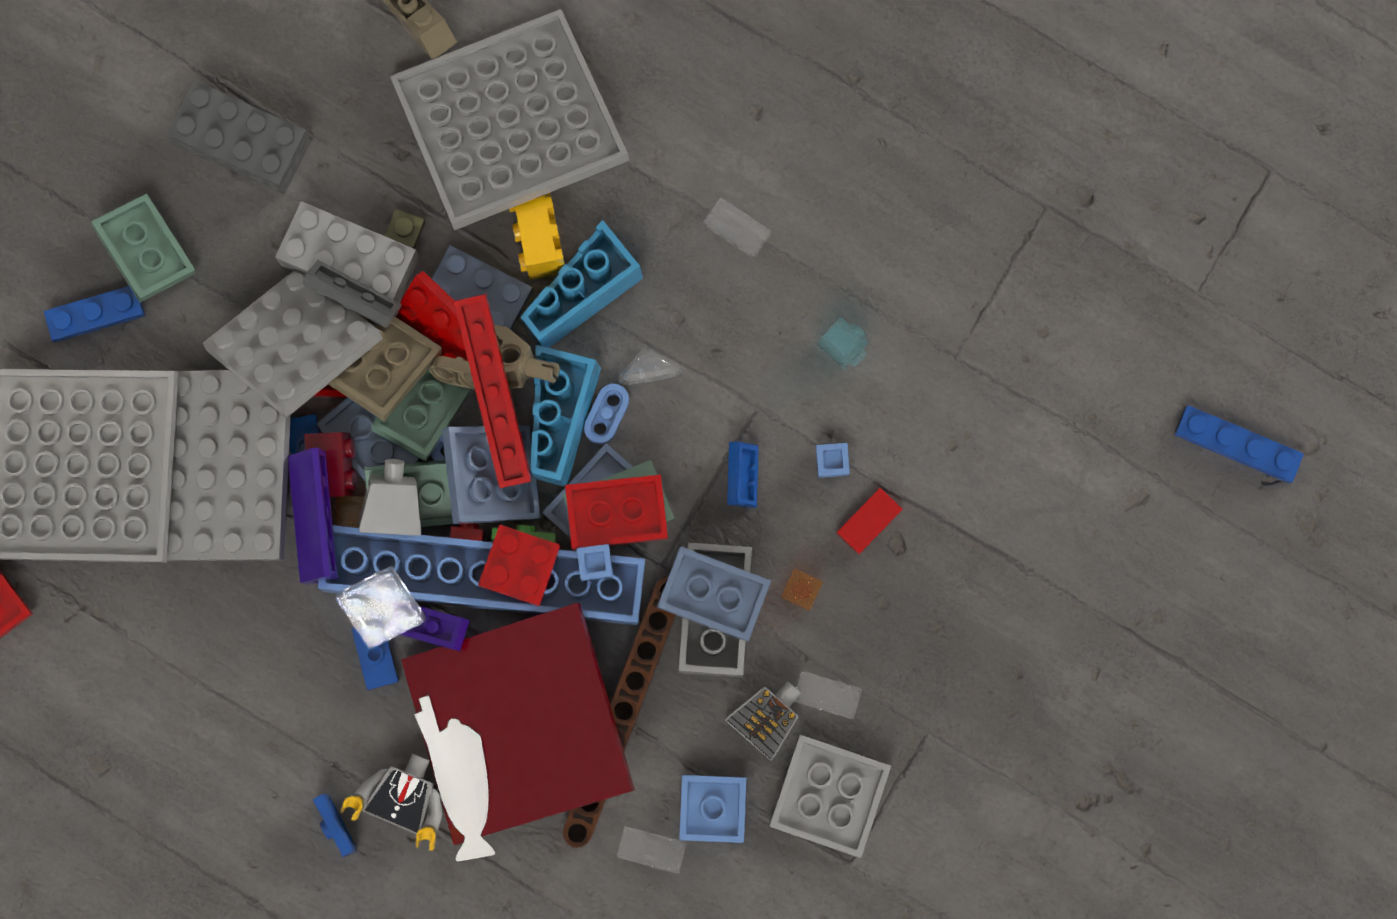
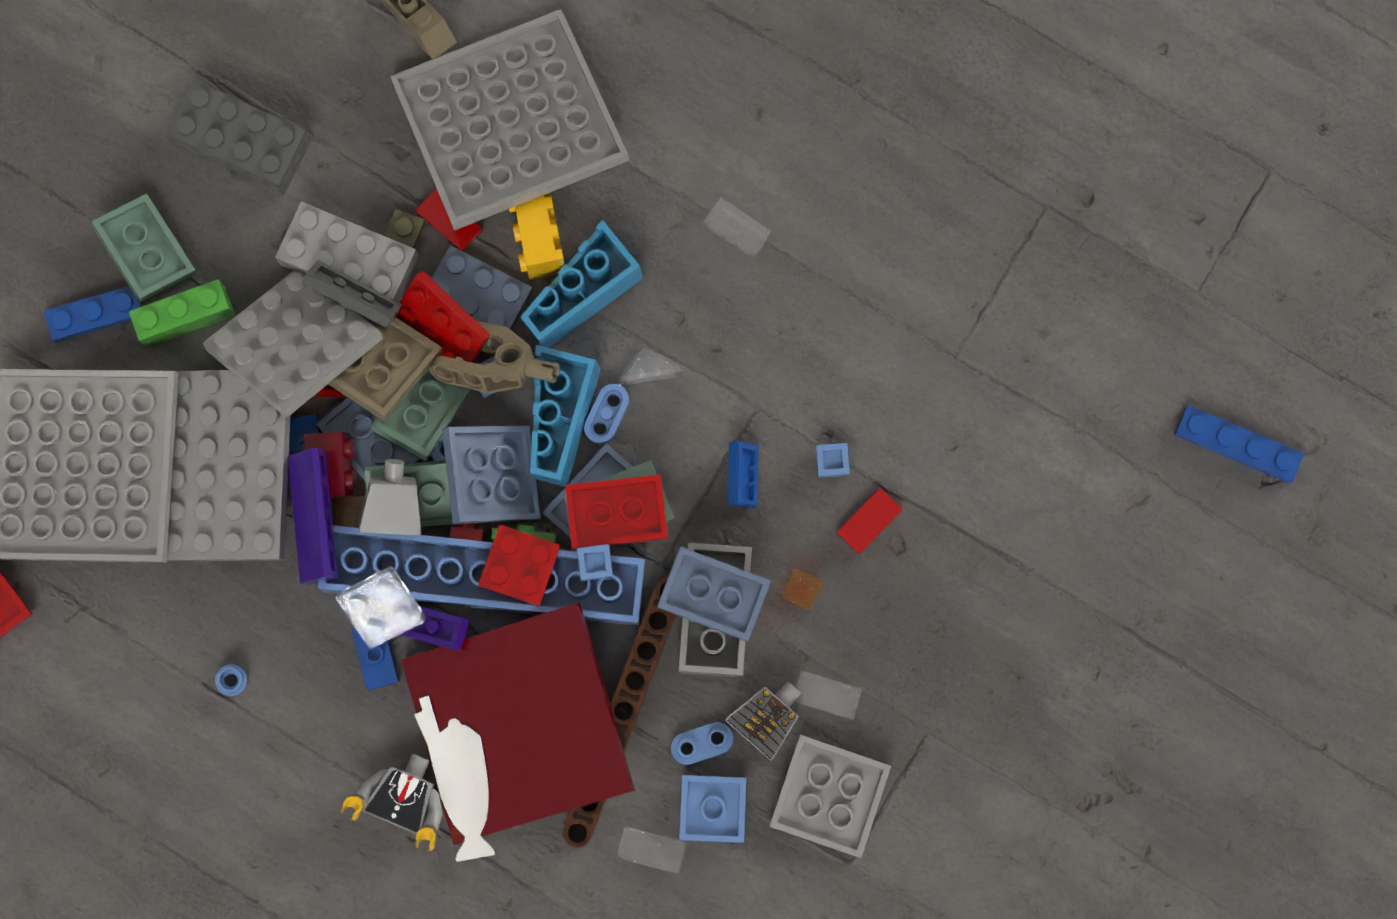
(182, 313): none -> bright green brick
(221, 677): none -> medium blue plate
(333, 825): blue plate -> none
(434, 214): none -> red tile
(492, 390): red plate -> none
(702, 745): none -> medium blue plate
(844, 343): clear light blue brick -> none

